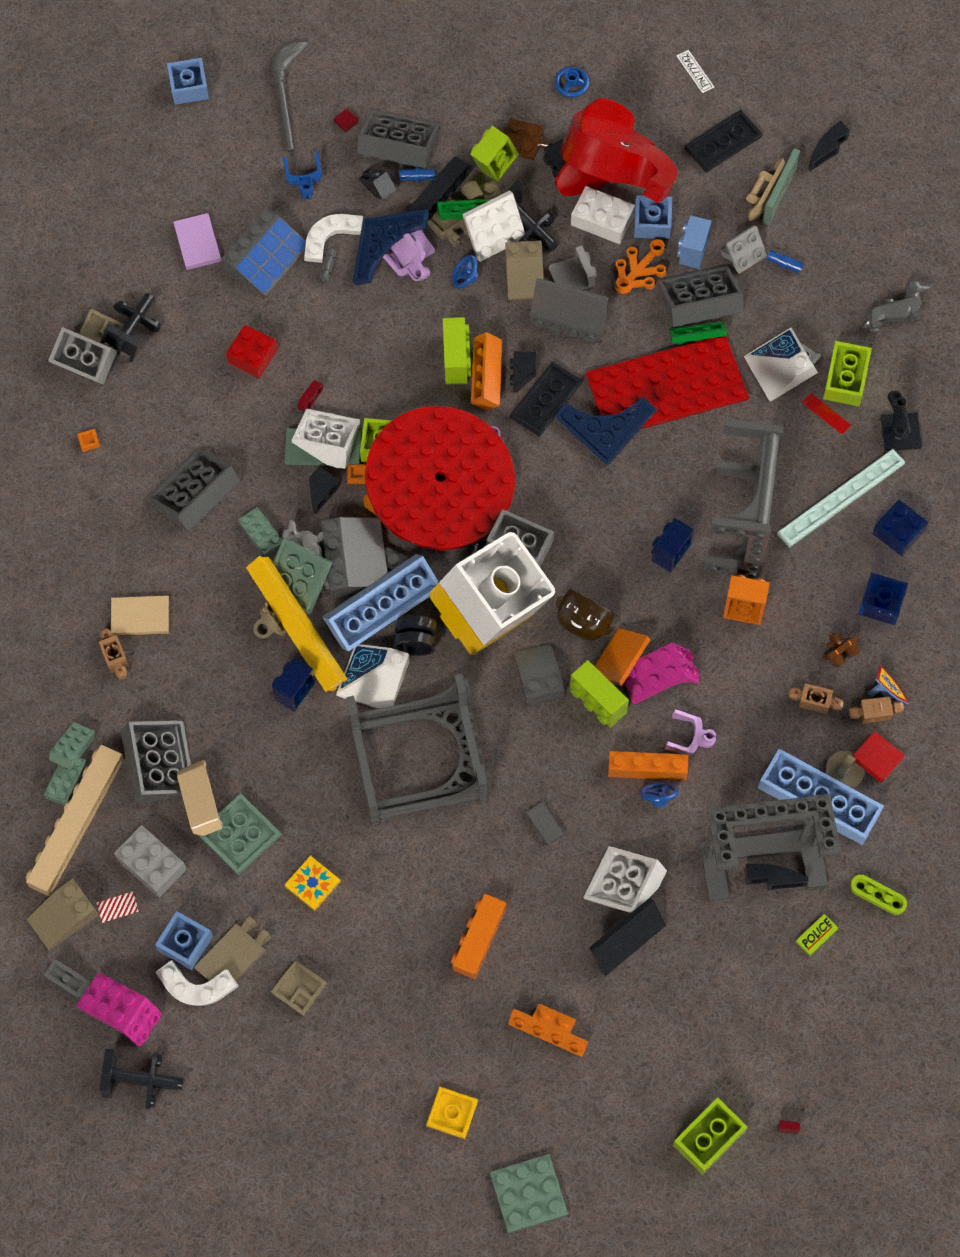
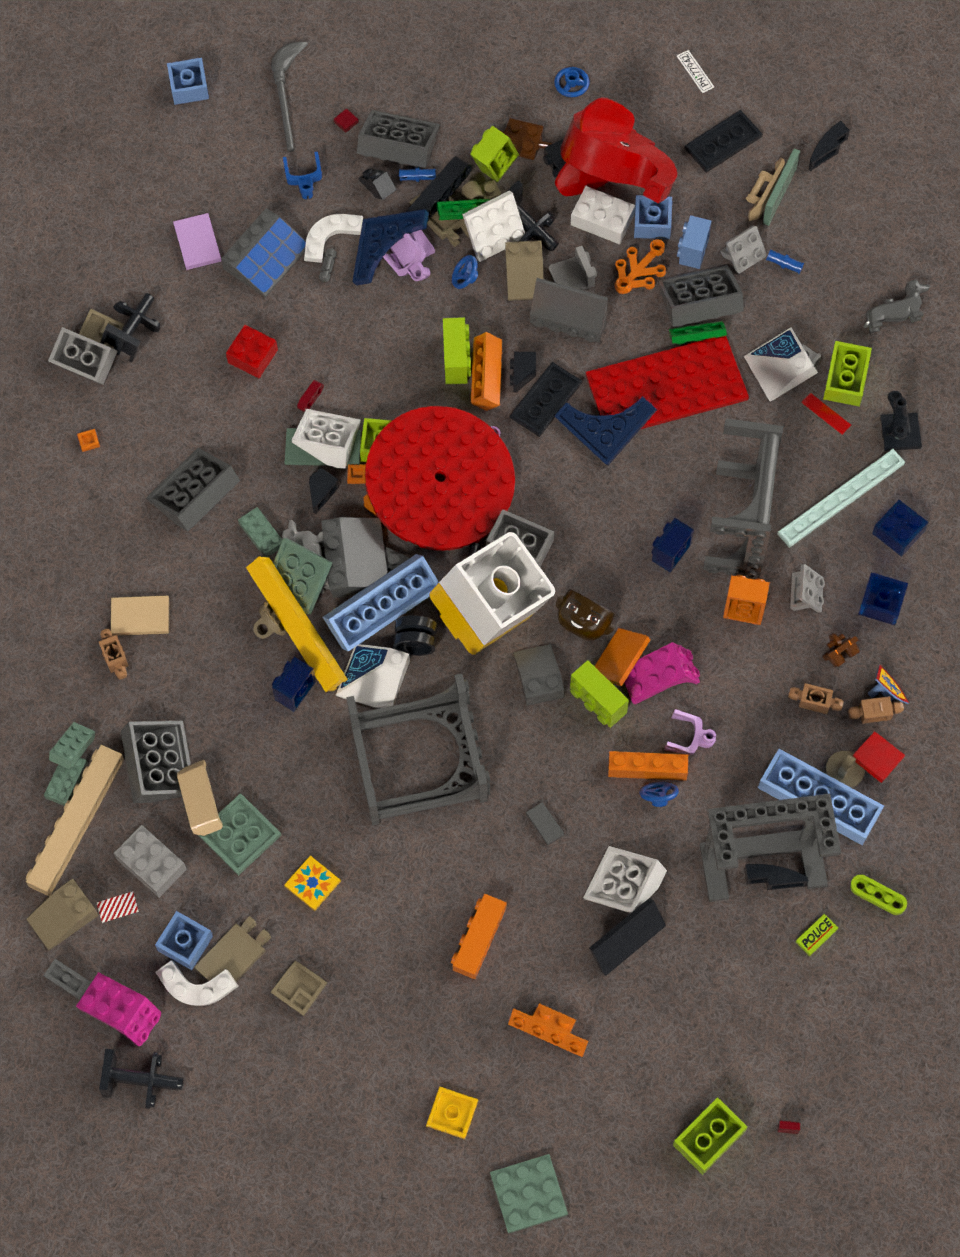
(807, 589): none -> light grey bracket

